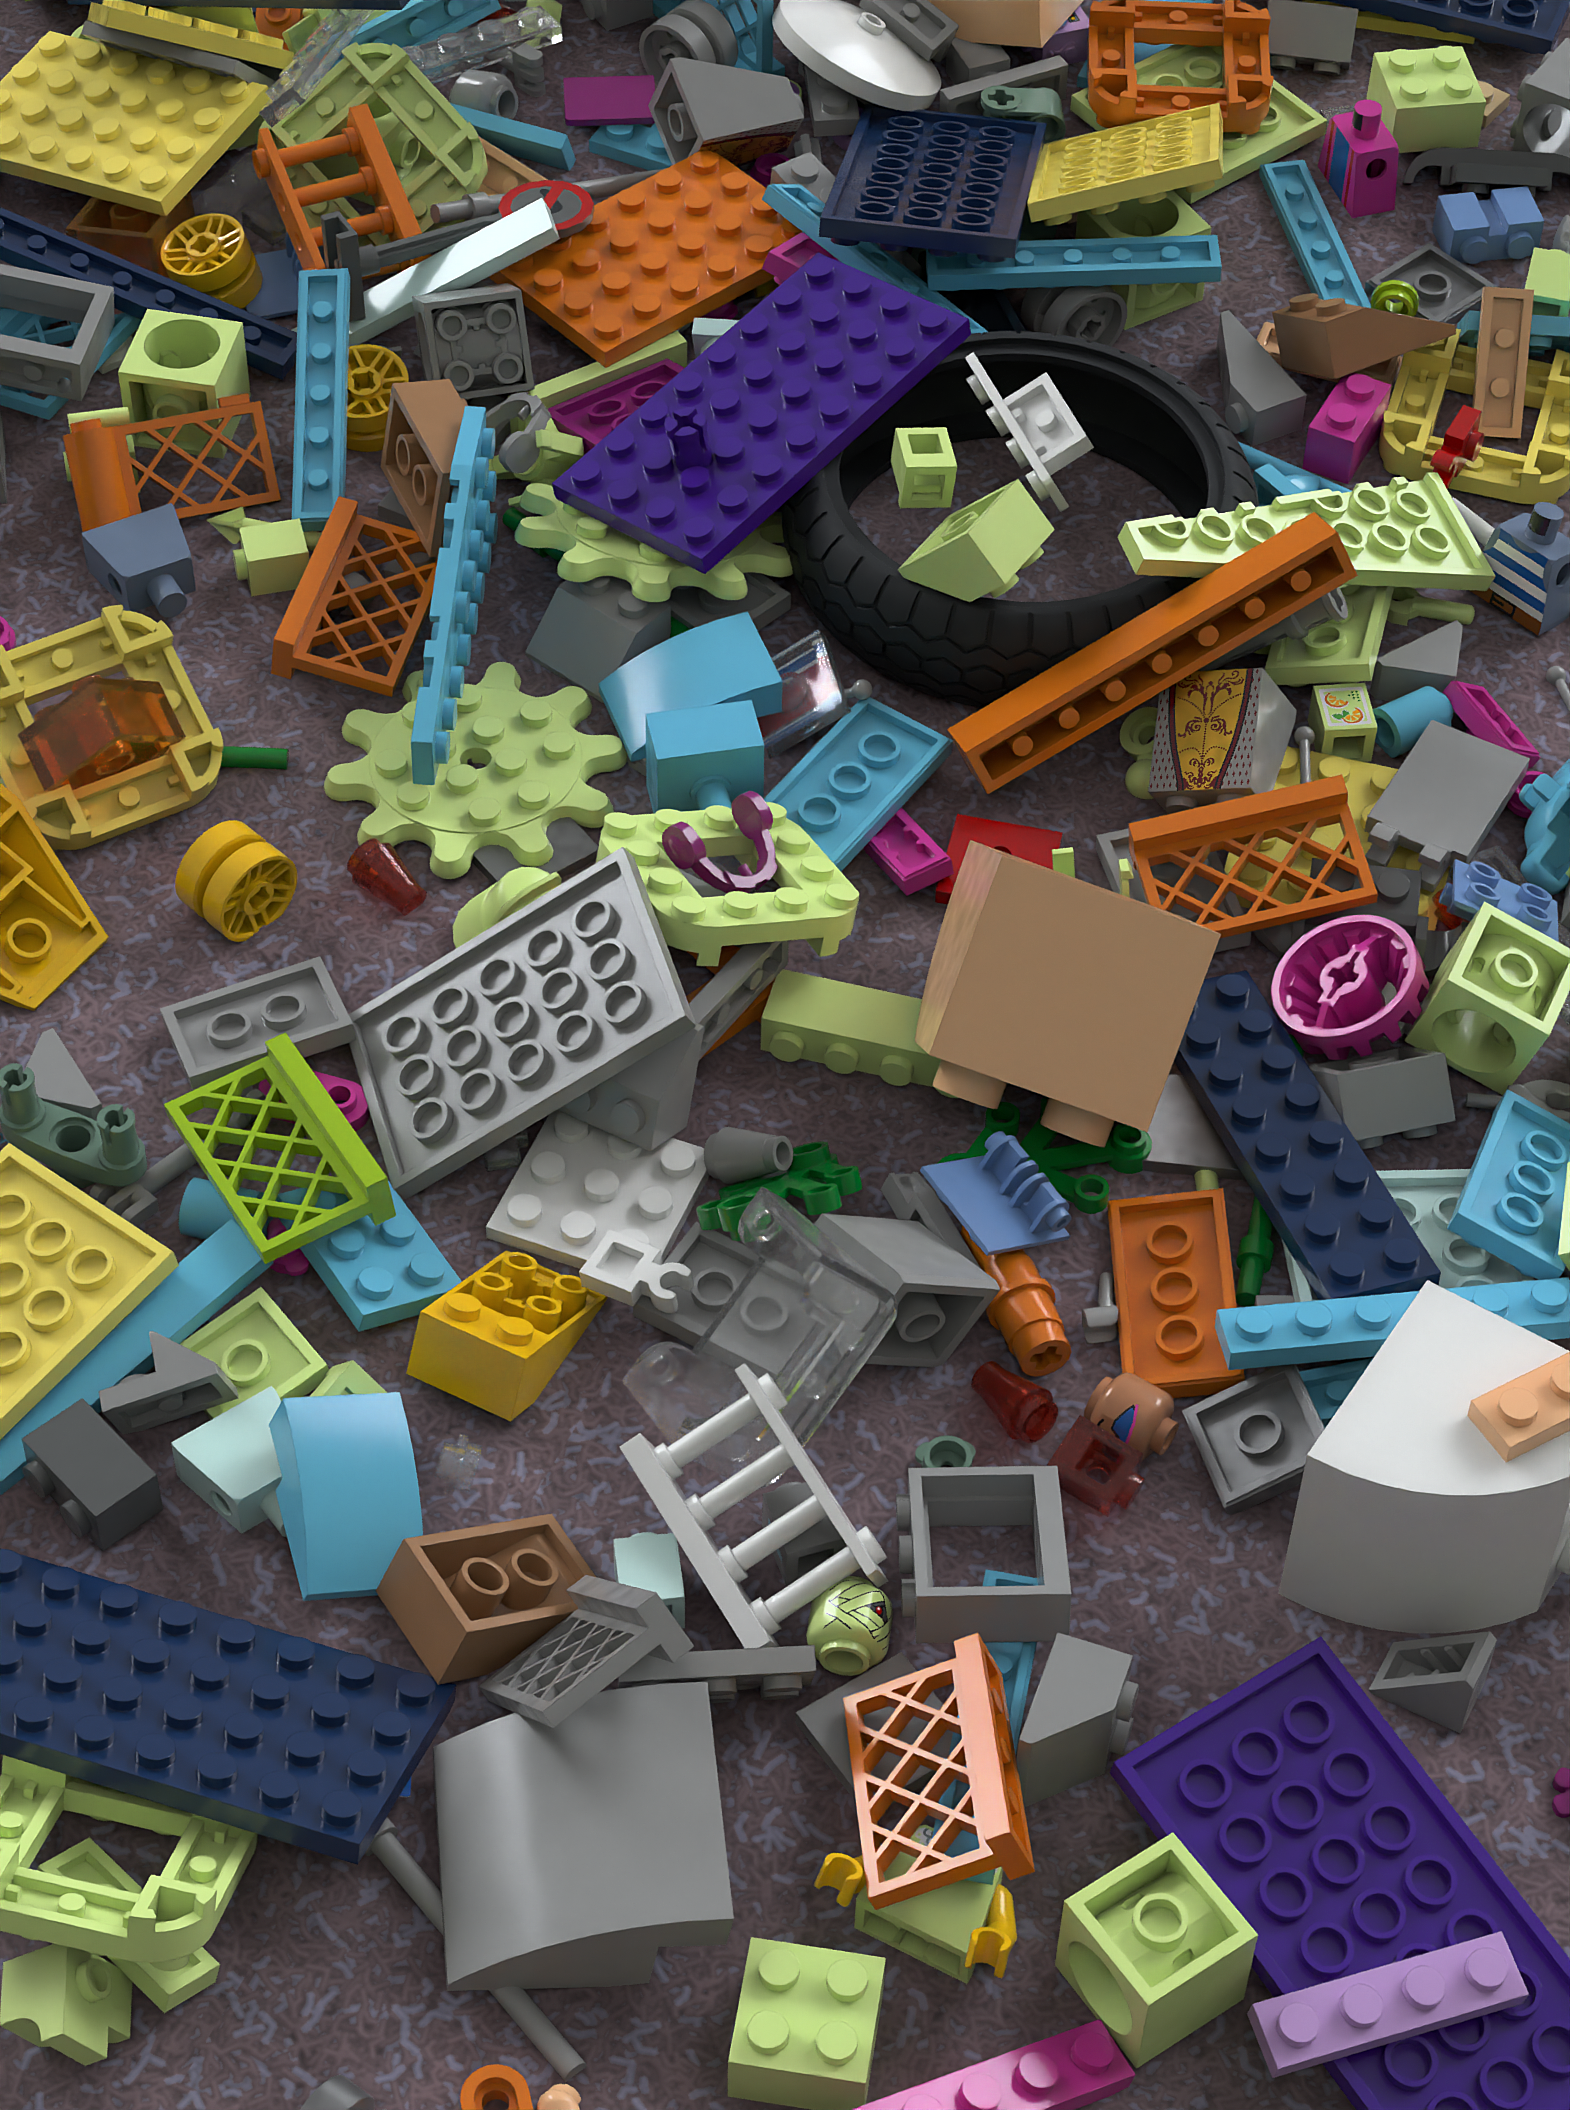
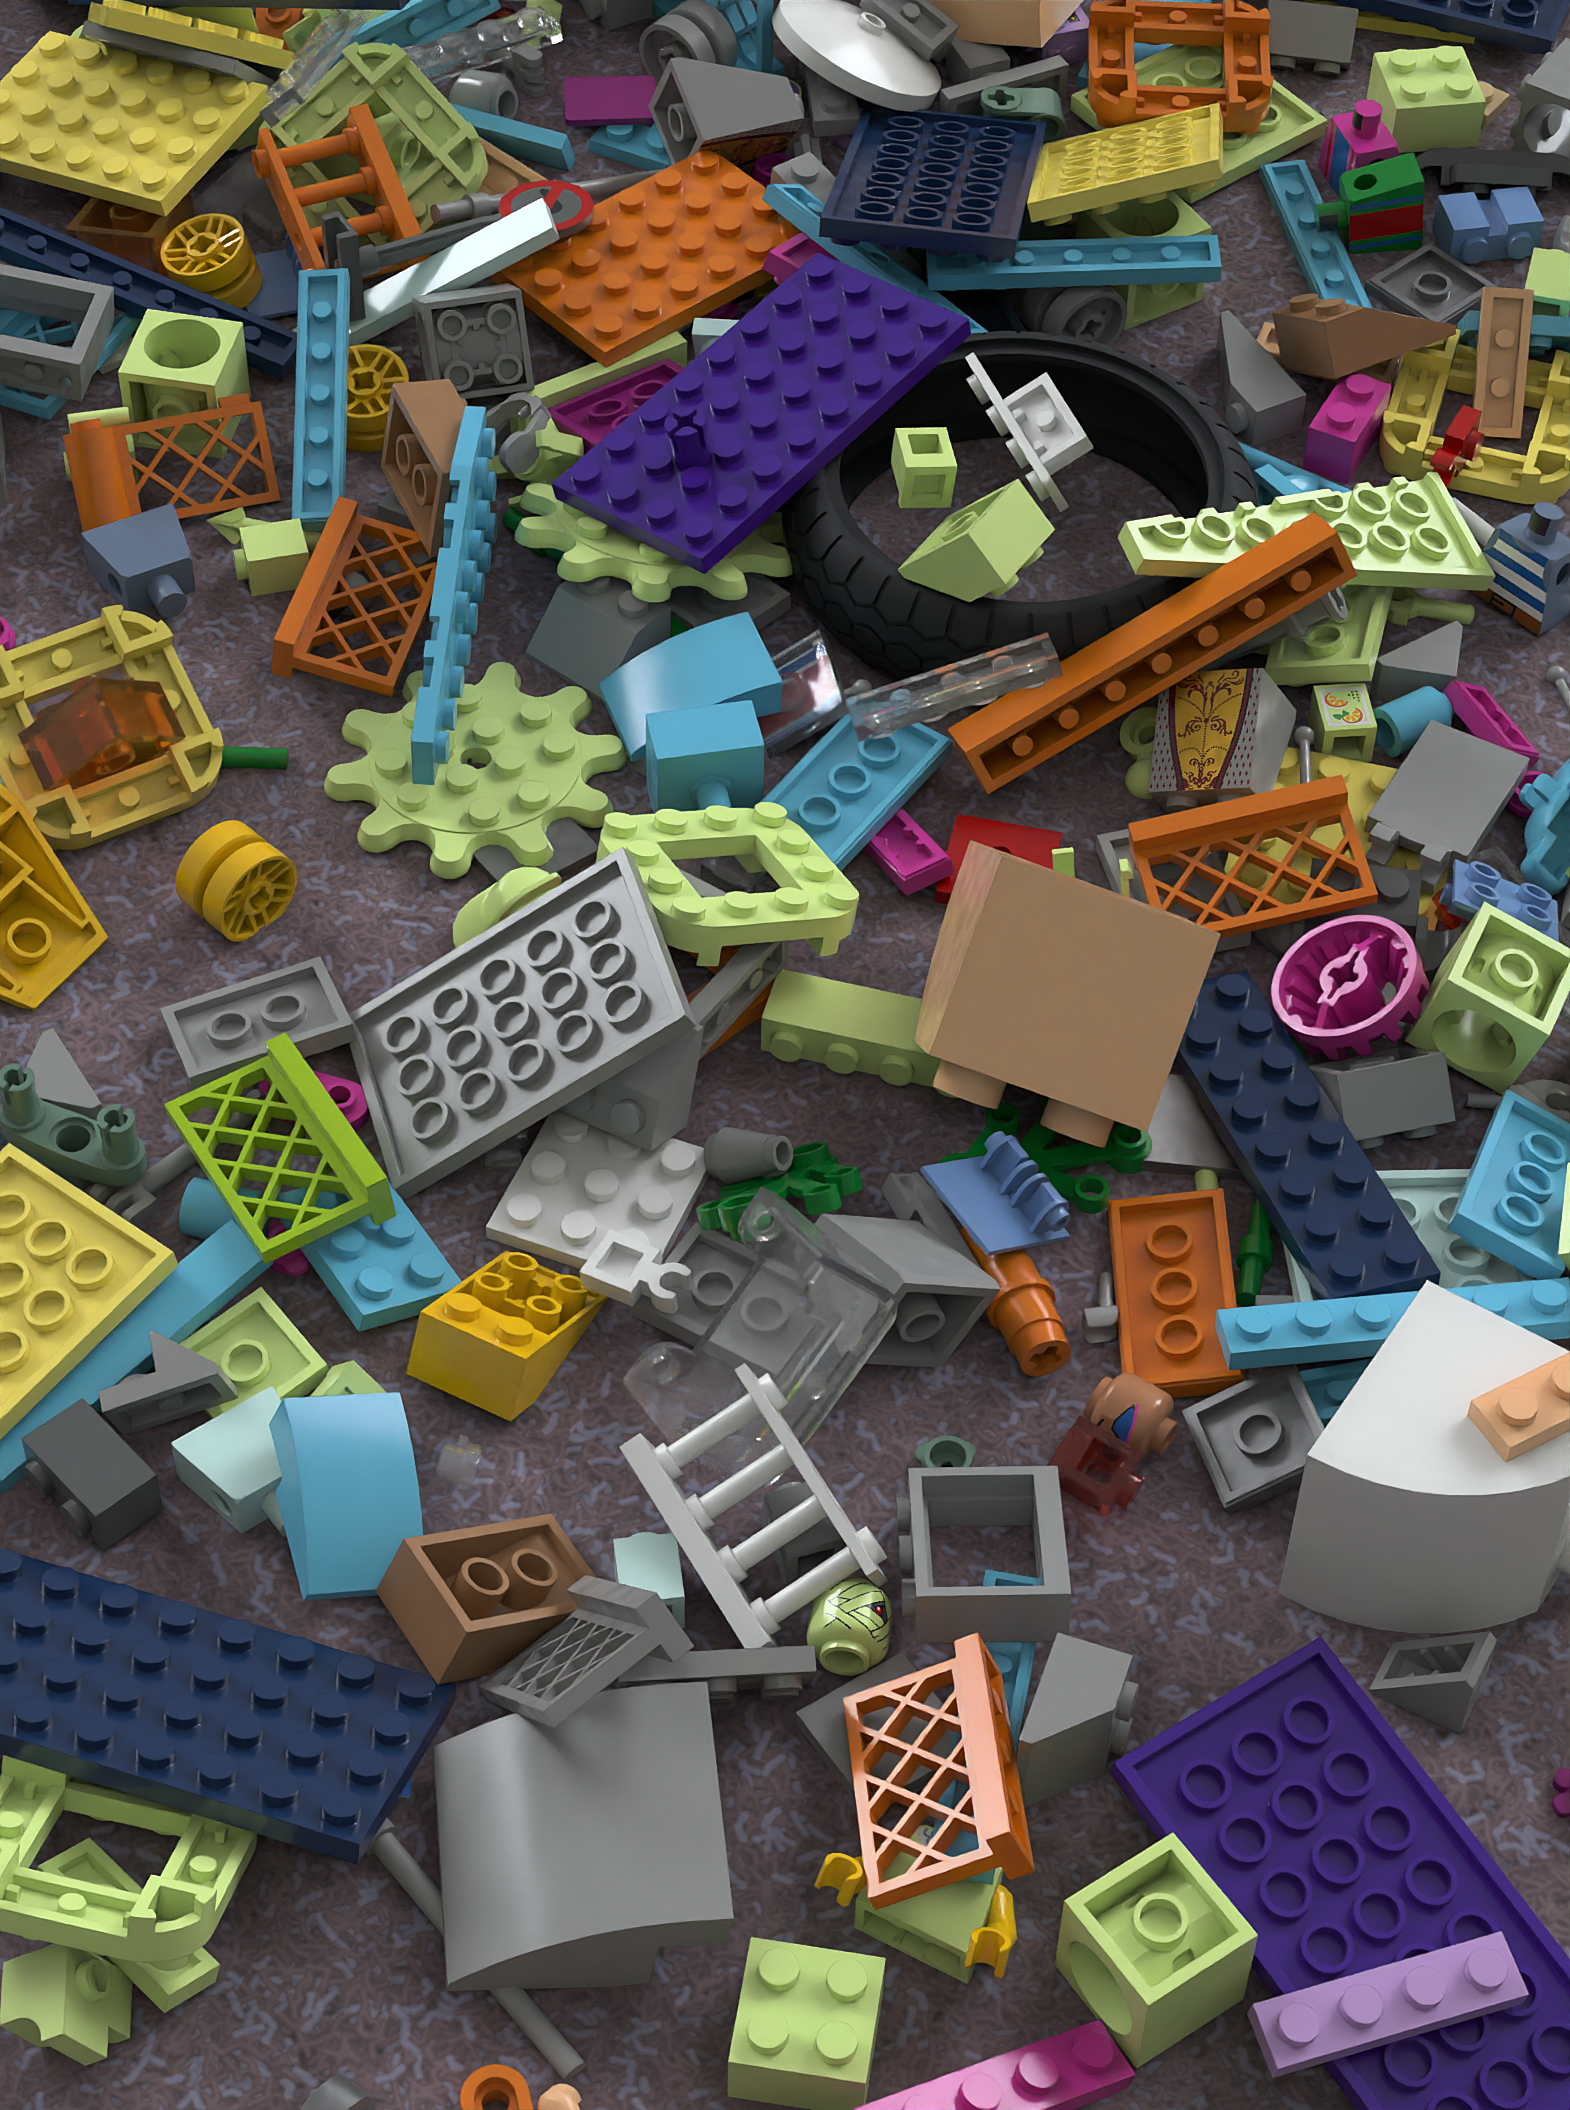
(383, 874): clear red cone -> none
(754, 821): magenta piece -> none
(953, 687): none -> clear plate
(1017, 1403): clear red cone -> none
(1377, 207): none -> green torso
(1395, 290): lime plate -> none

